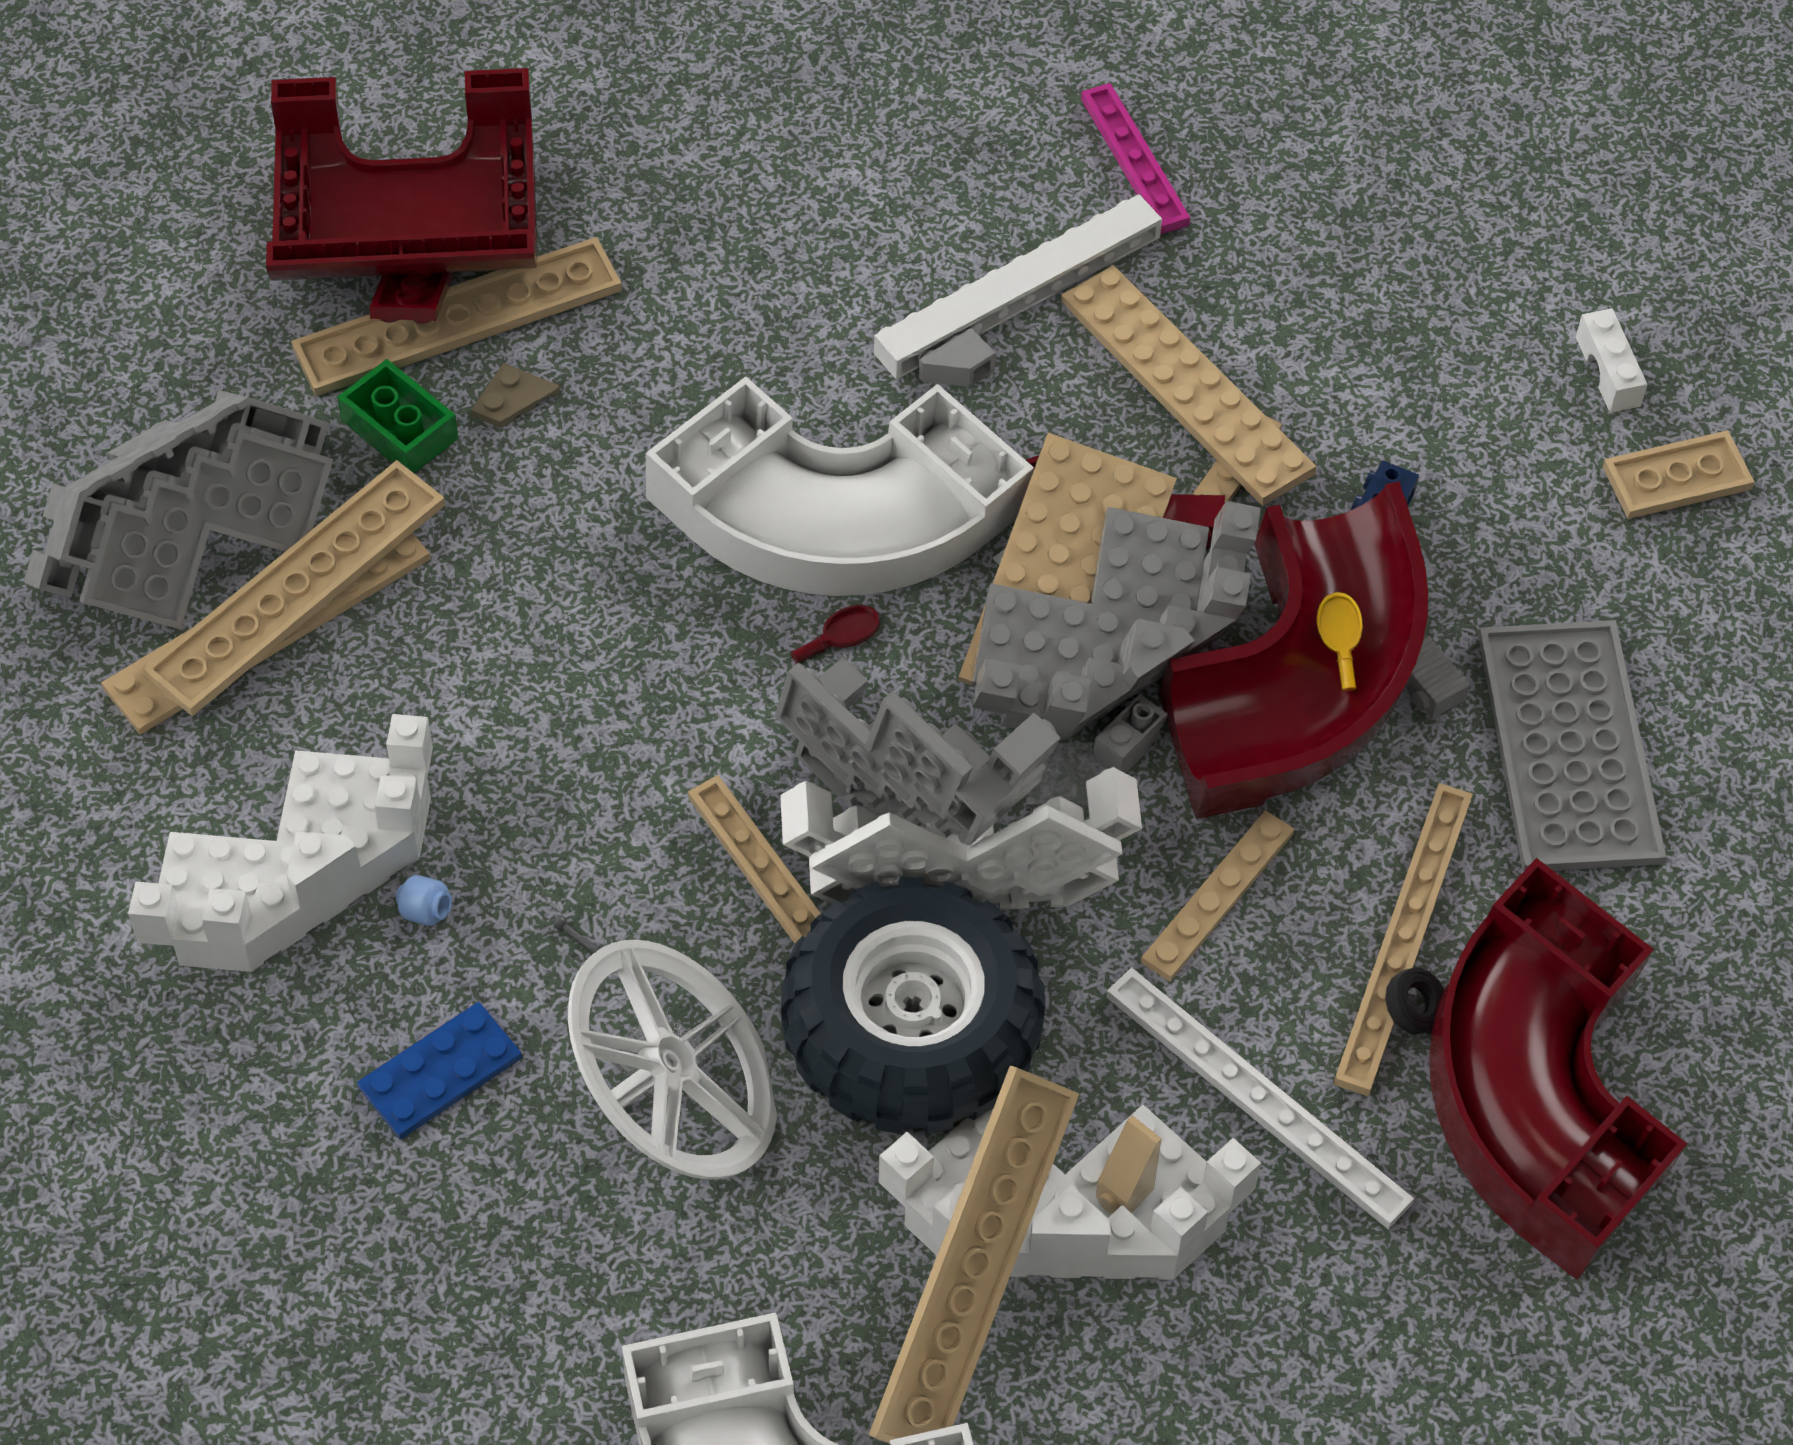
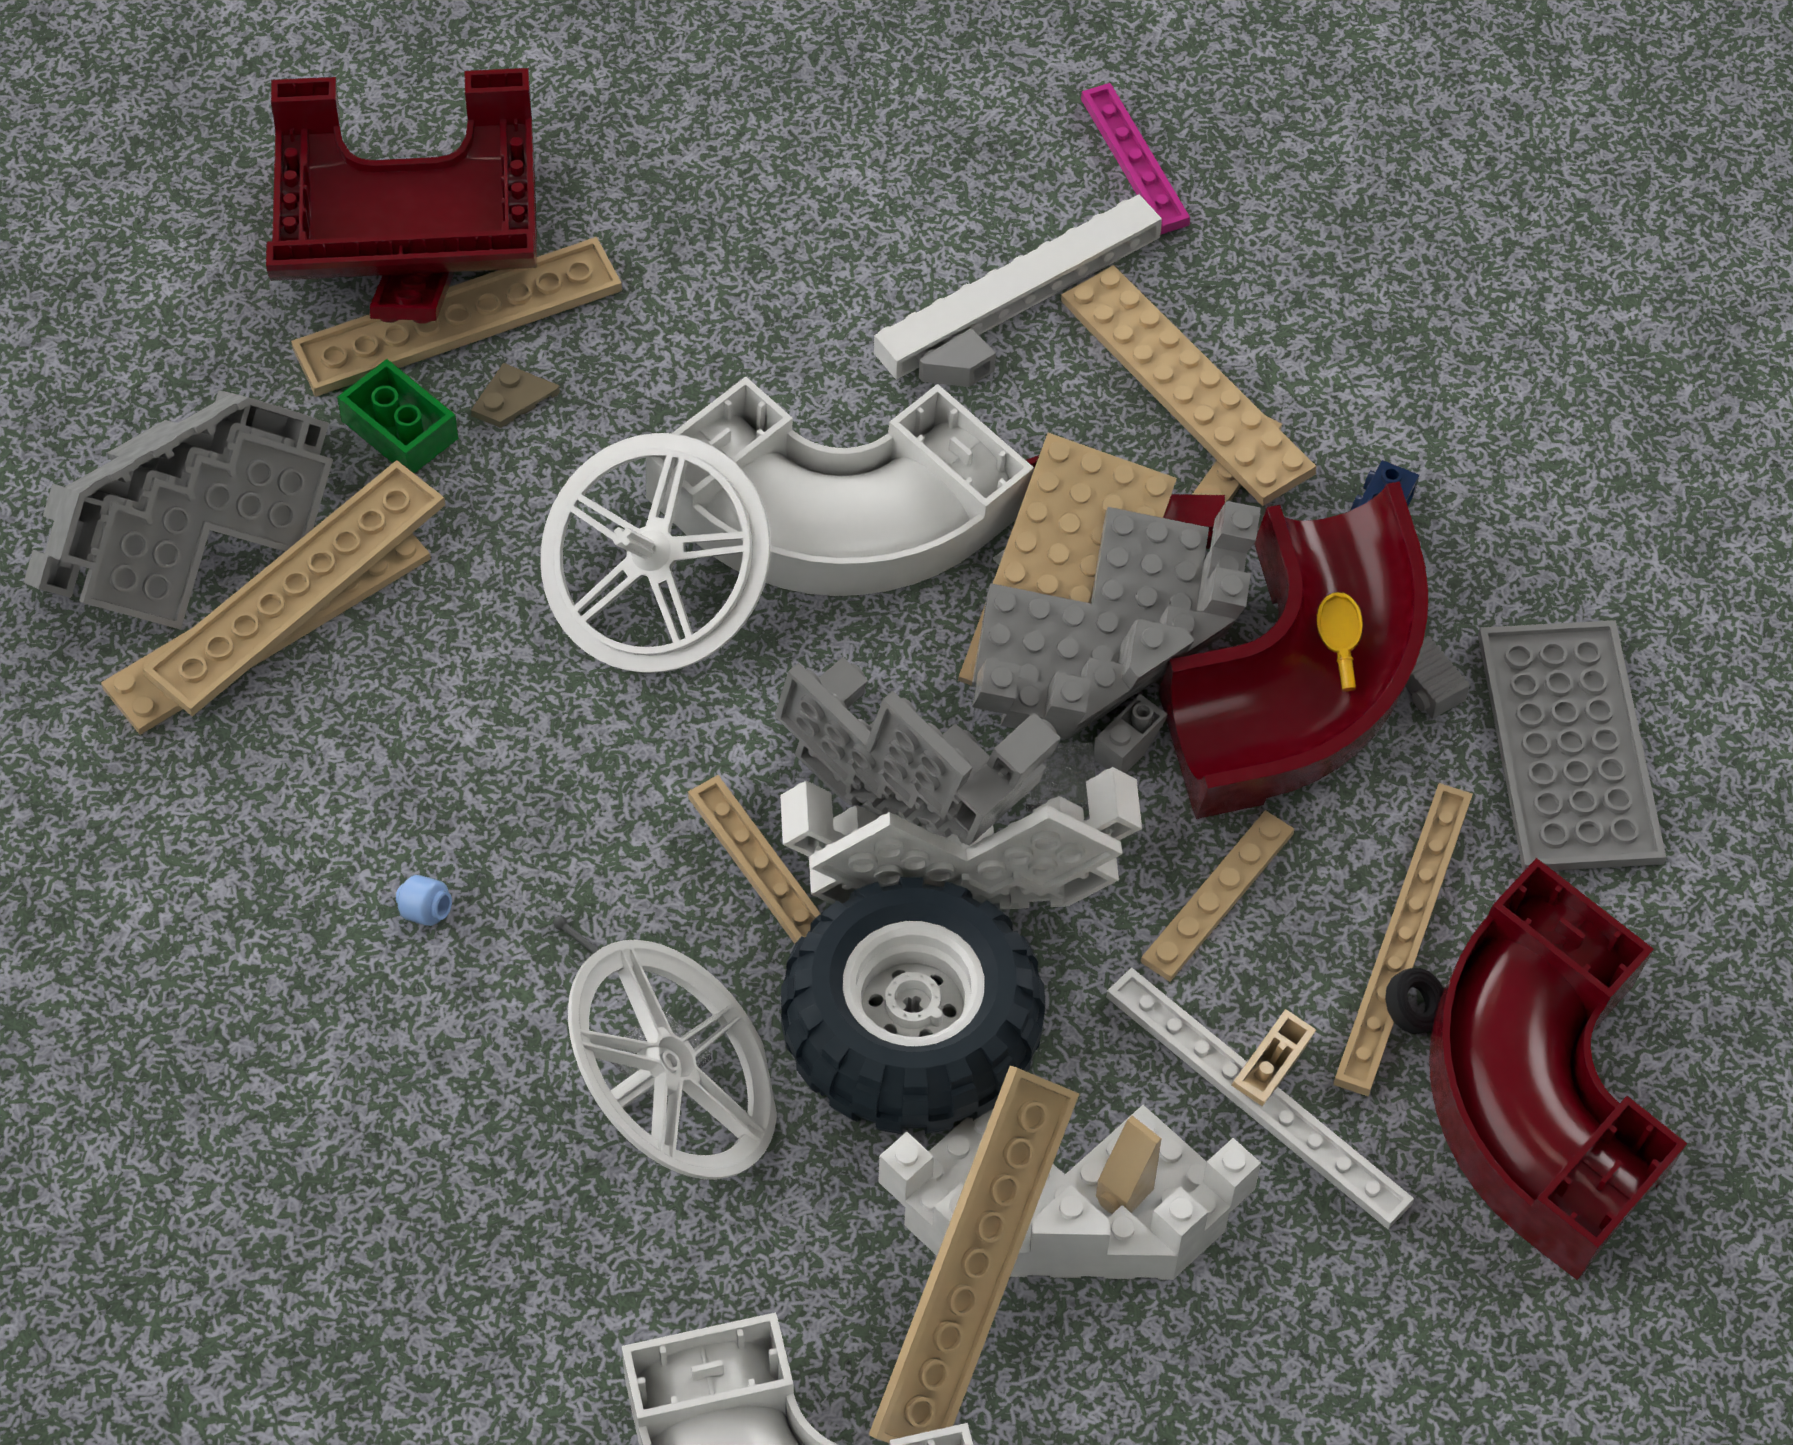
(339, 837): white brick -> none
(439, 1070): blue plate -> none
(654, 553): none -> white wheel
(842, 630): dark red piece -> none
(1274, 1058): none -> tan slope
(1620, 375): white arch -> none
(1678, 474): tan plate -> none

